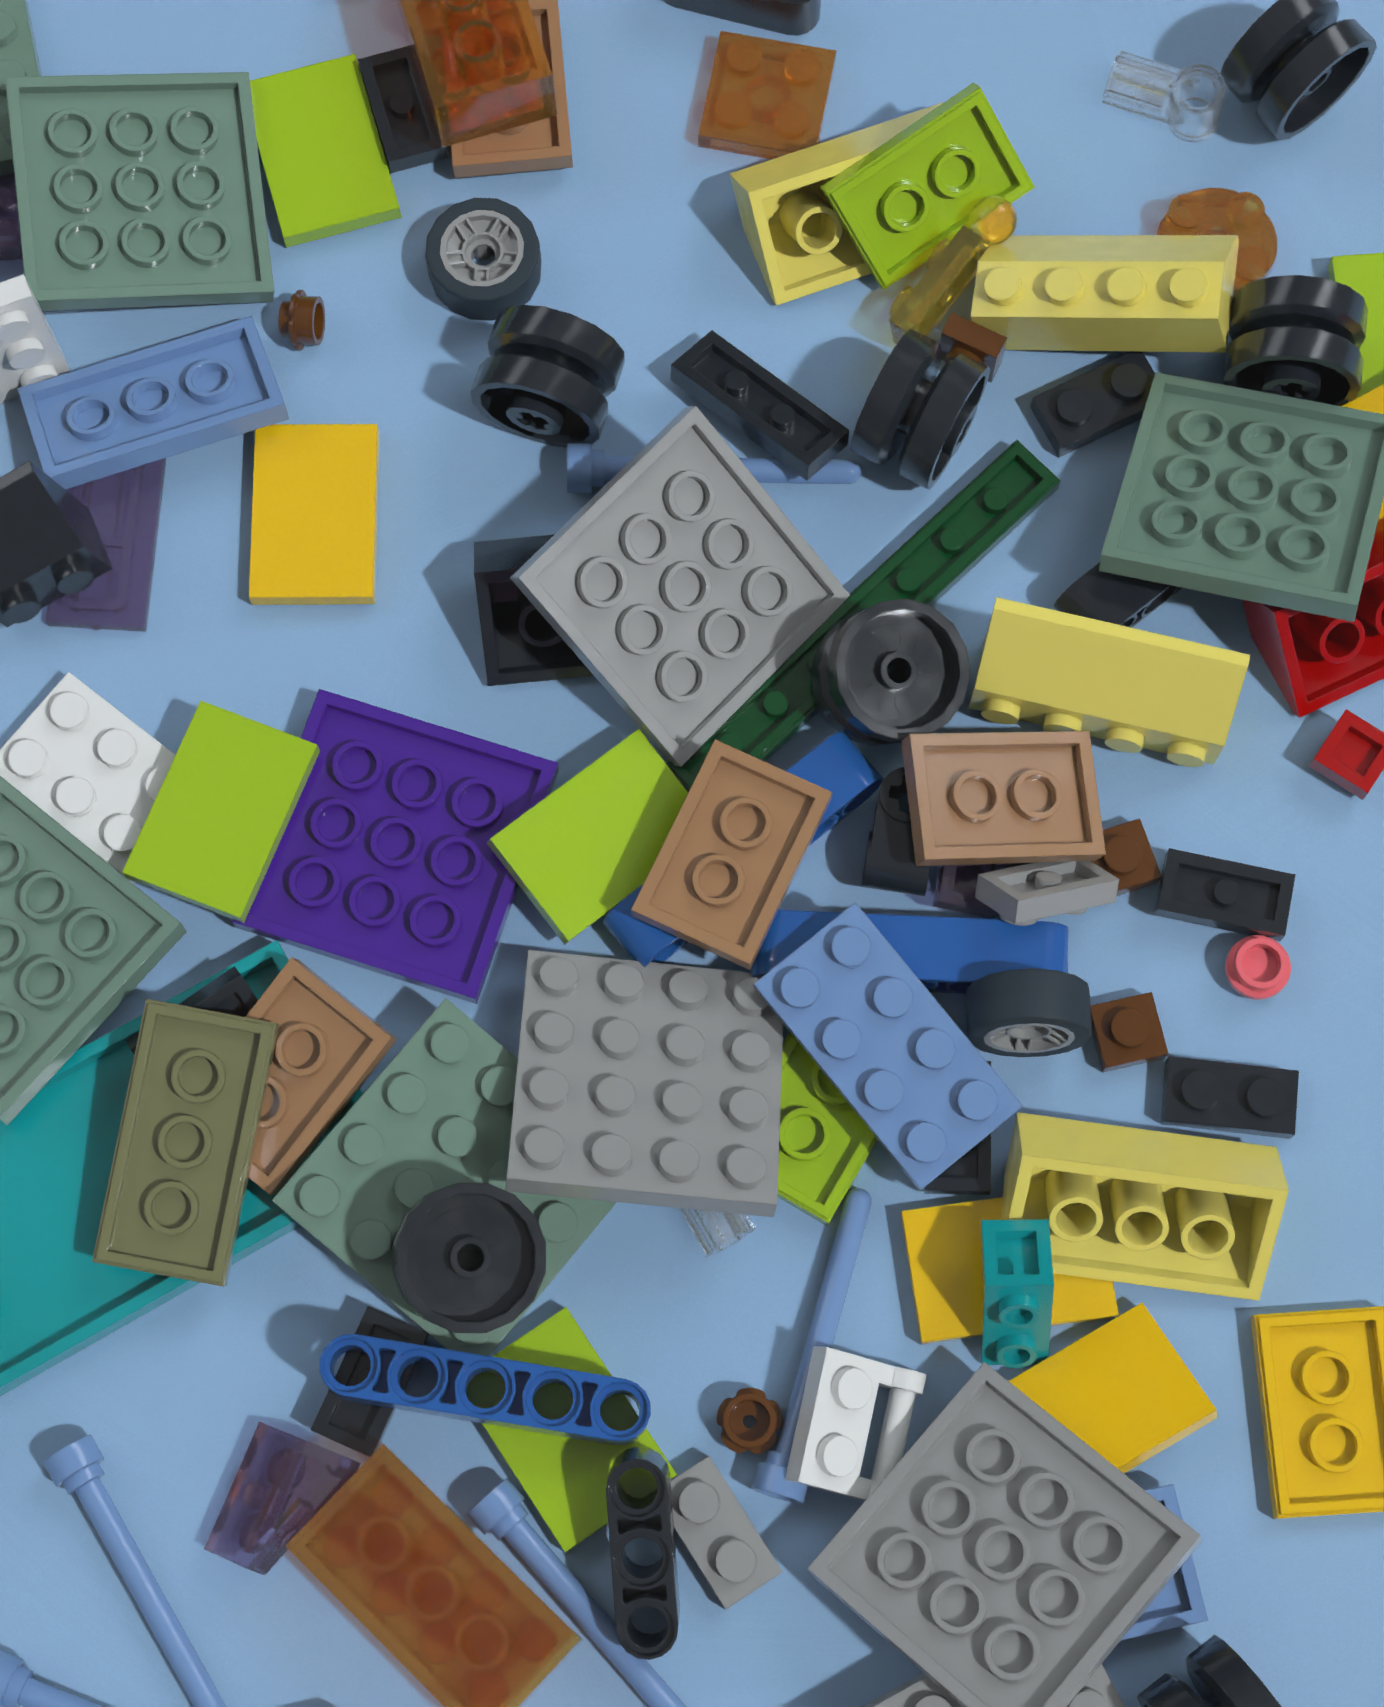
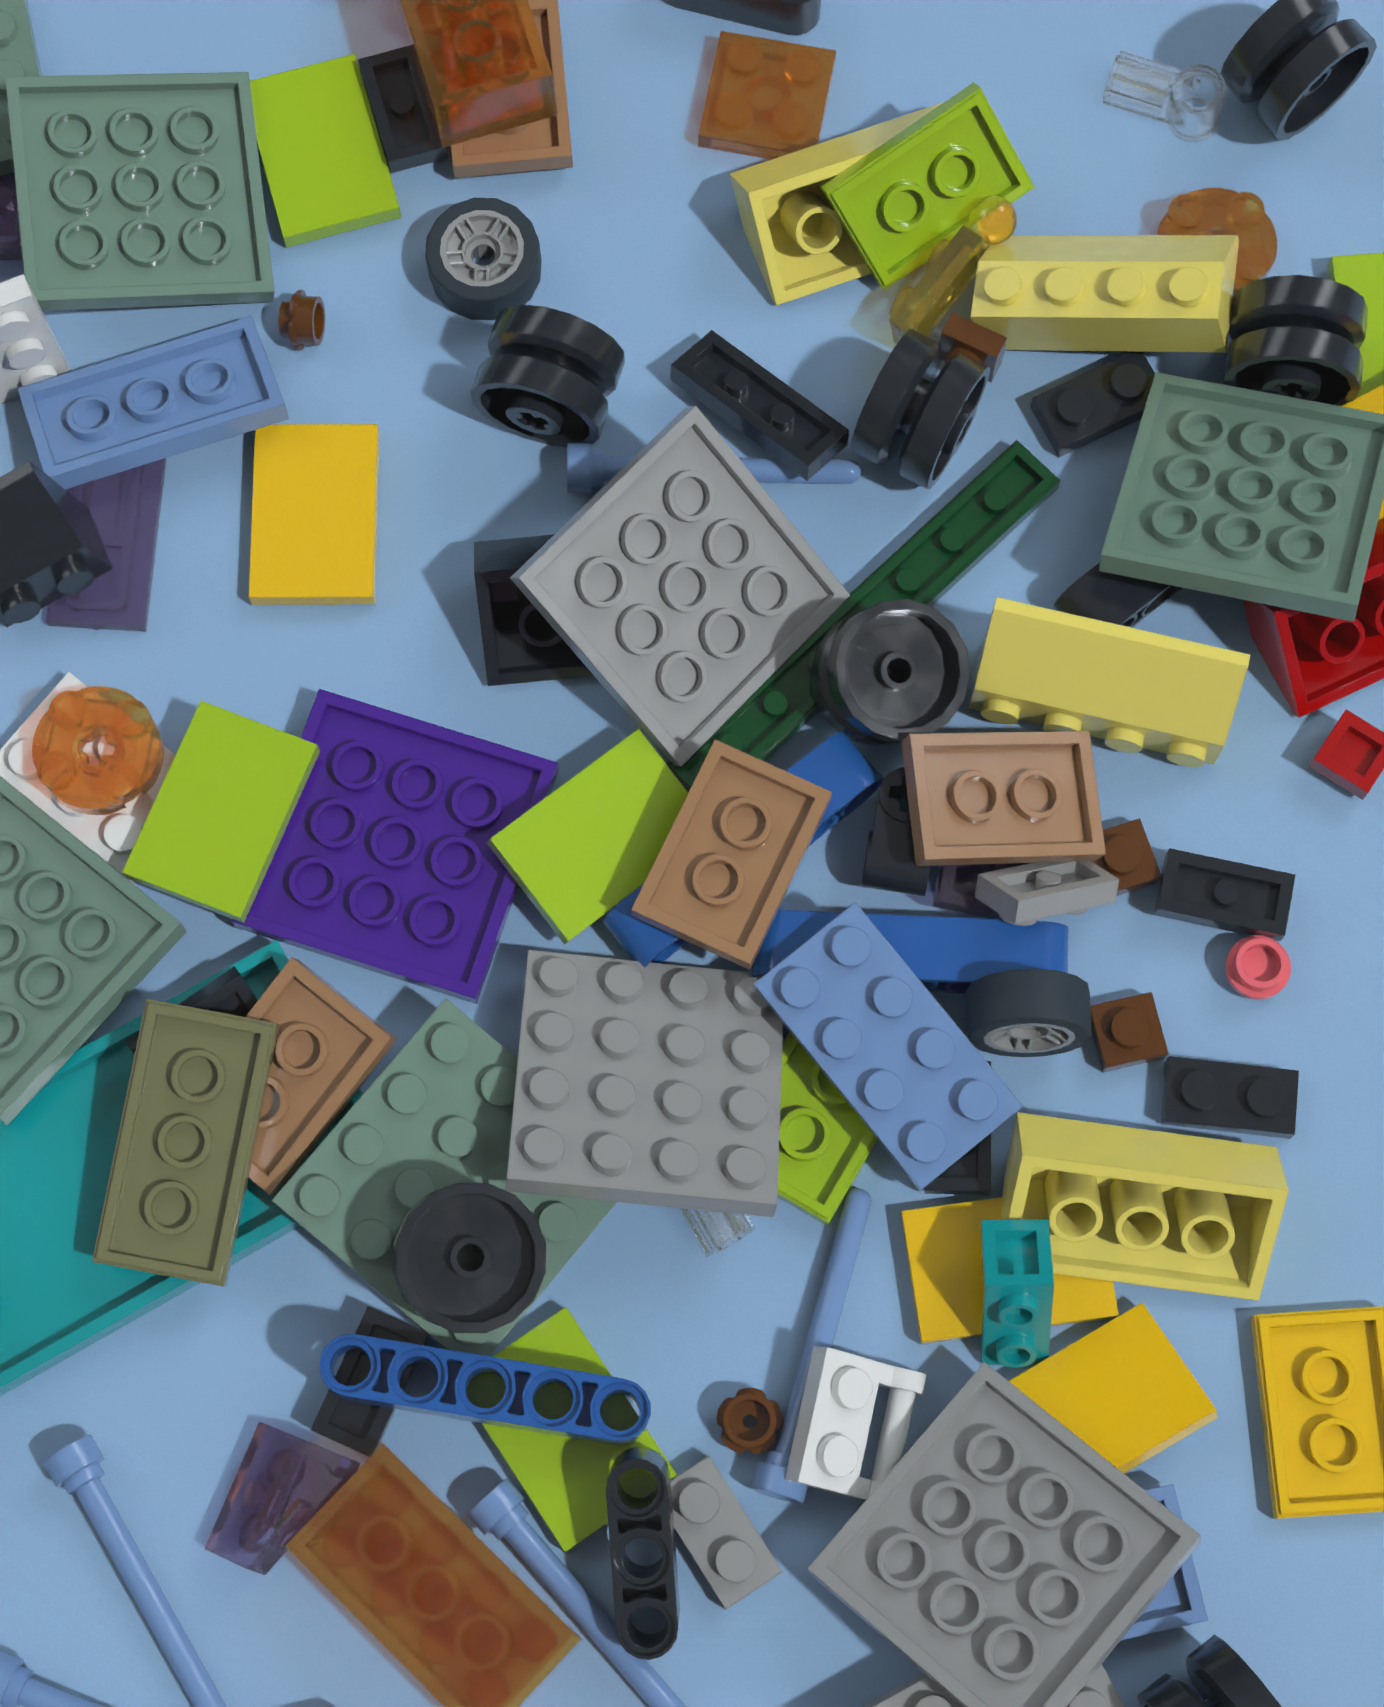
(119, 778): none -> clear orange plate

